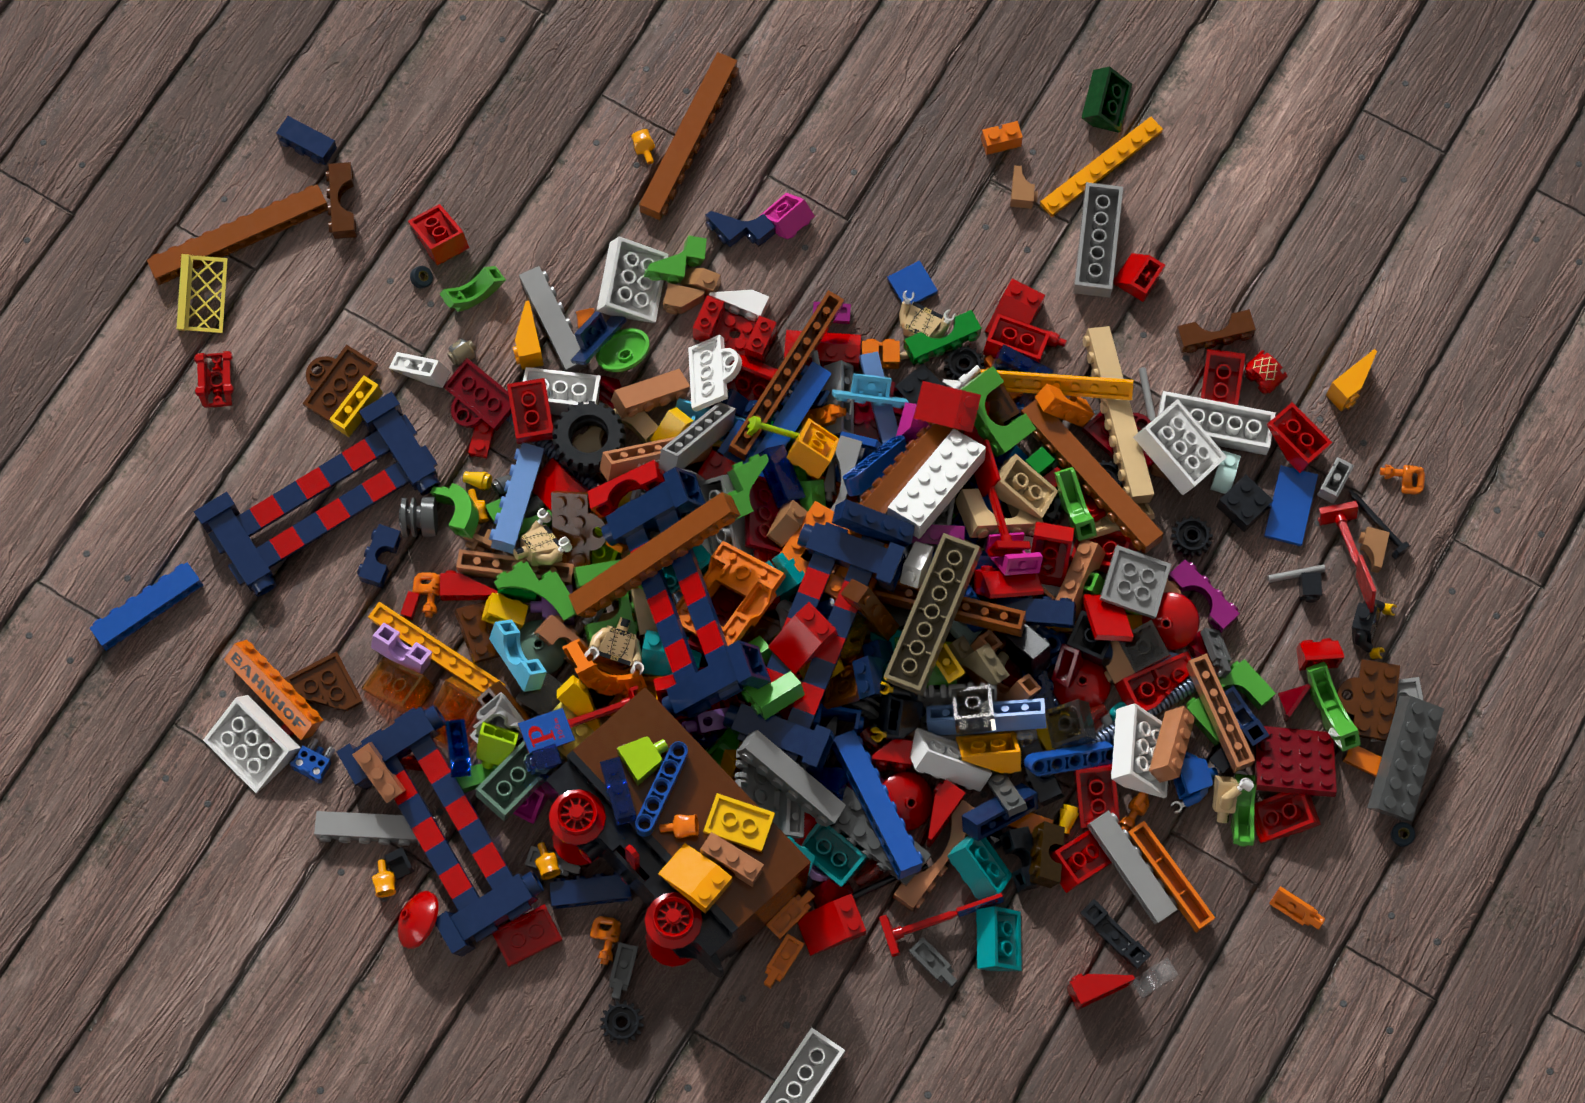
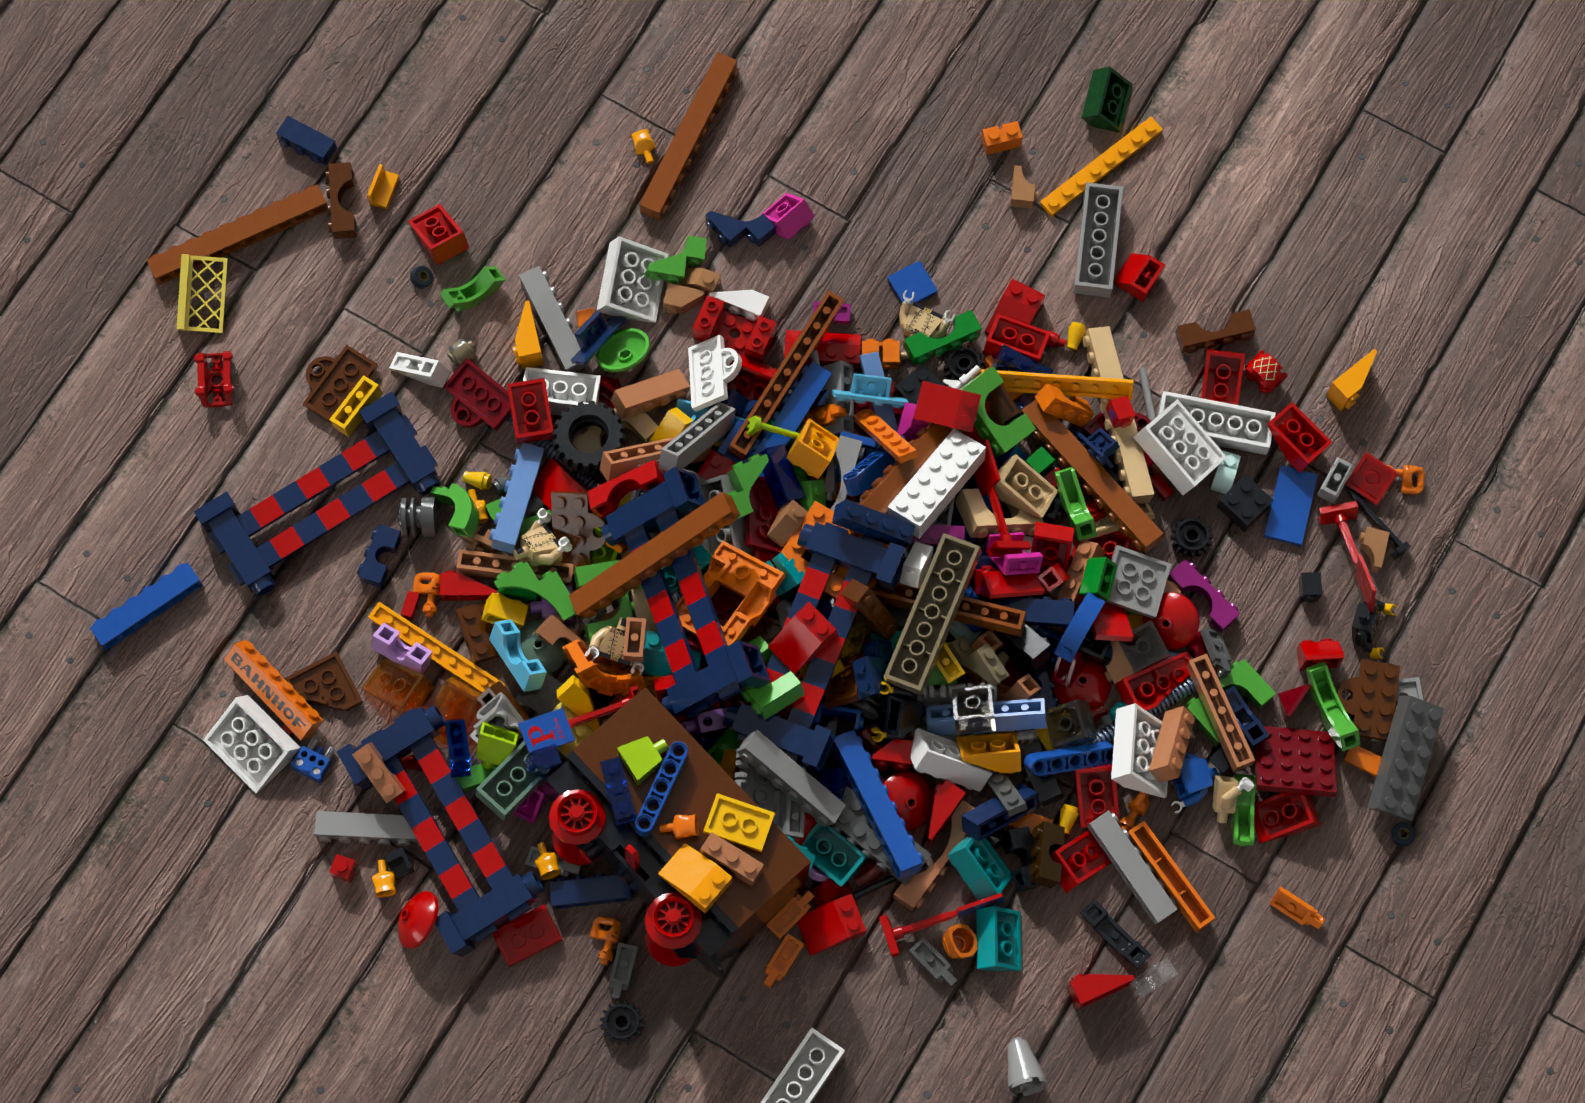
(343, 868): none -> red brick
(382, 188): none -> light orange panel
(481, 440): red plate -> none
(635, 639): none -> nougat slope
(885, 435): none -> orange plate
(960, 942): none -> orange helmet
(1023, 1069): none -> light grey cone
(1053, 577): none -> red brick
(1075, 335): none -> yellow cone
(1079, 627): none -> blue arch
(1098, 577): none -> green brick
(1099, 445): none -> dark blue bracket
(1120, 412): none -> red brick
(1164, 489): none -> red piece
(1295, 573): light grey bar -> none
(1371, 478): none -> red plate

